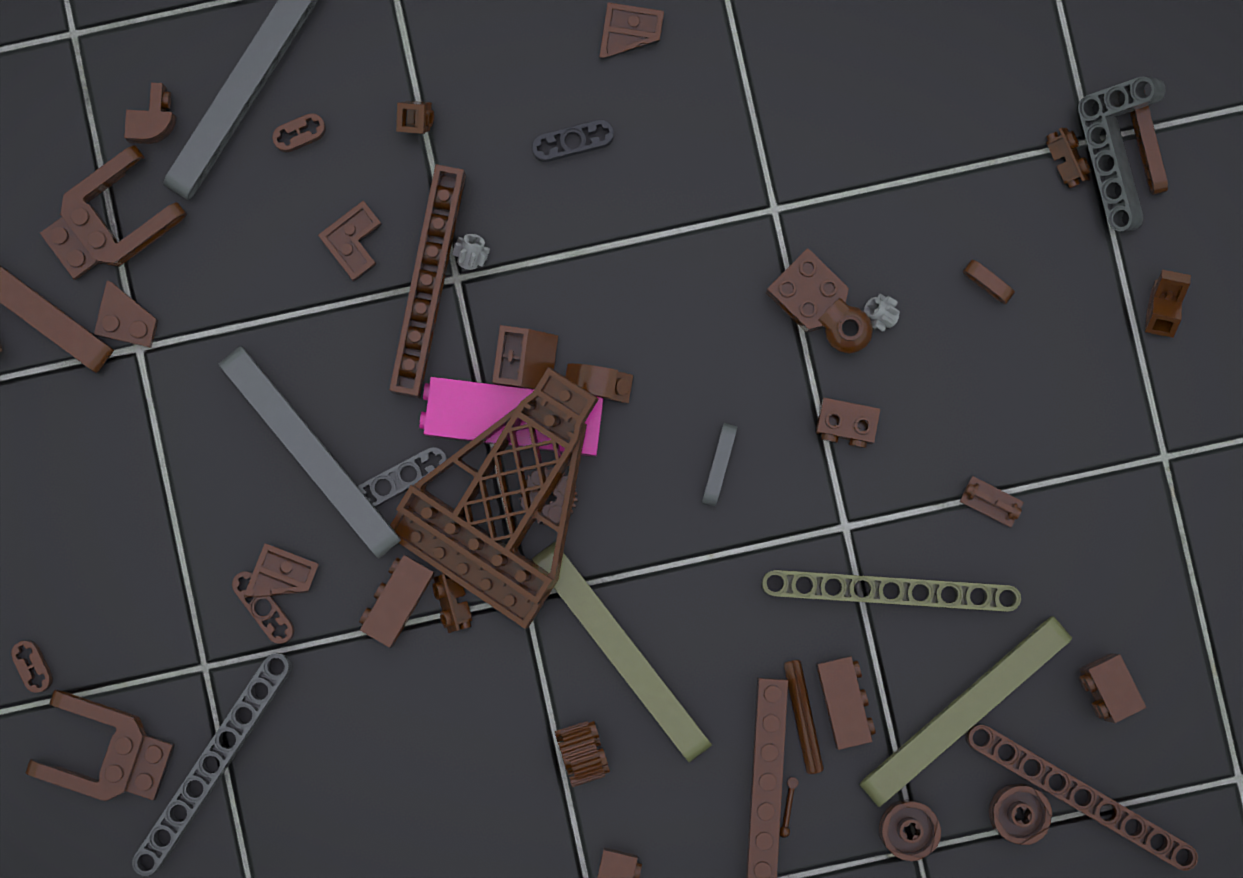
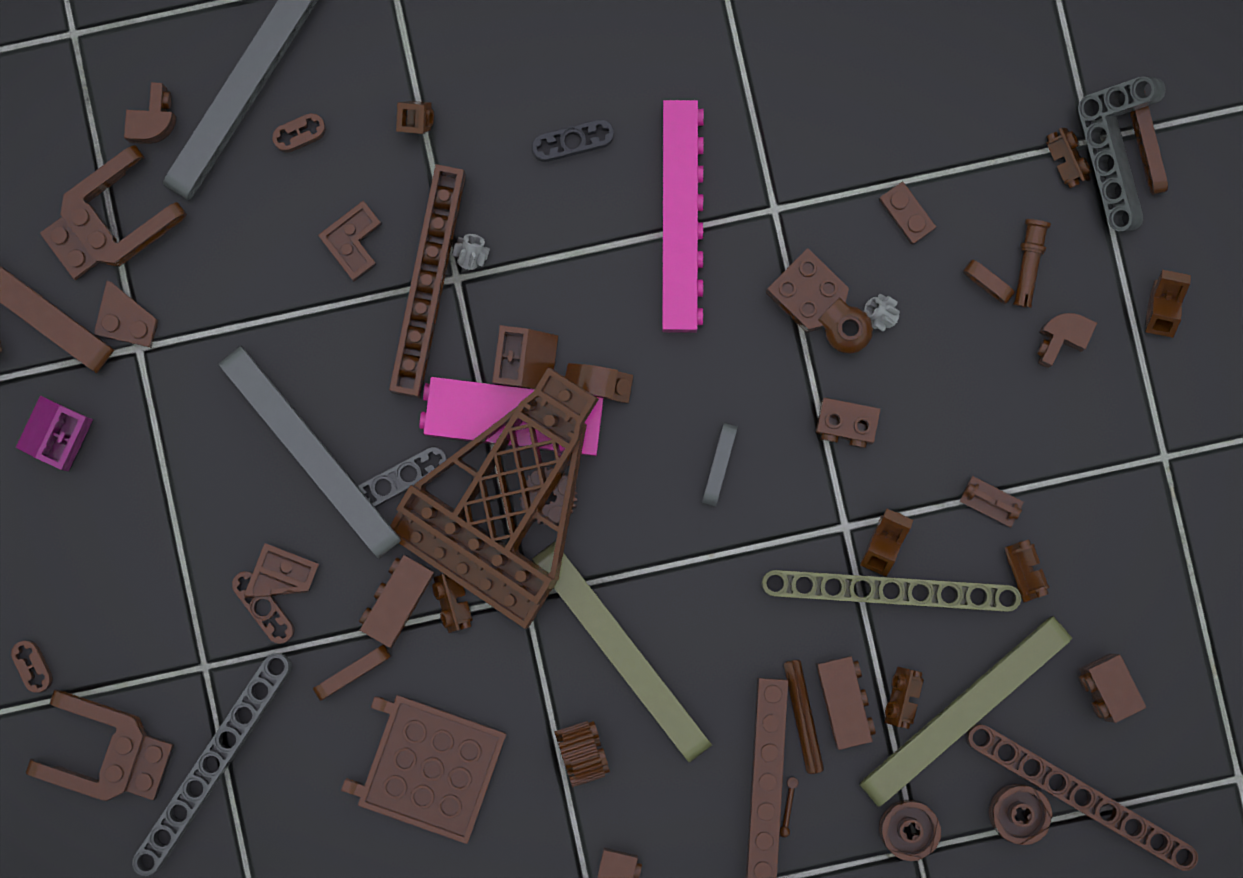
(54, 433): none -> magenta slope
(352, 672): none -> reddish brown beam
(429, 768): none -> reddish brown plate
(629, 28): reddish brown wing -> none
(680, 216): none -> dark pink brick
(886, 542): none -> reddish brown brick
(899, 710): none -> reddish brown hinge
(907, 213): none -> reddish brown plate
(1029, 582): none -> reddish brown hinge
(1033, 248): none -> reddish brown pin
(1064, 329): none -> reddish brown brick

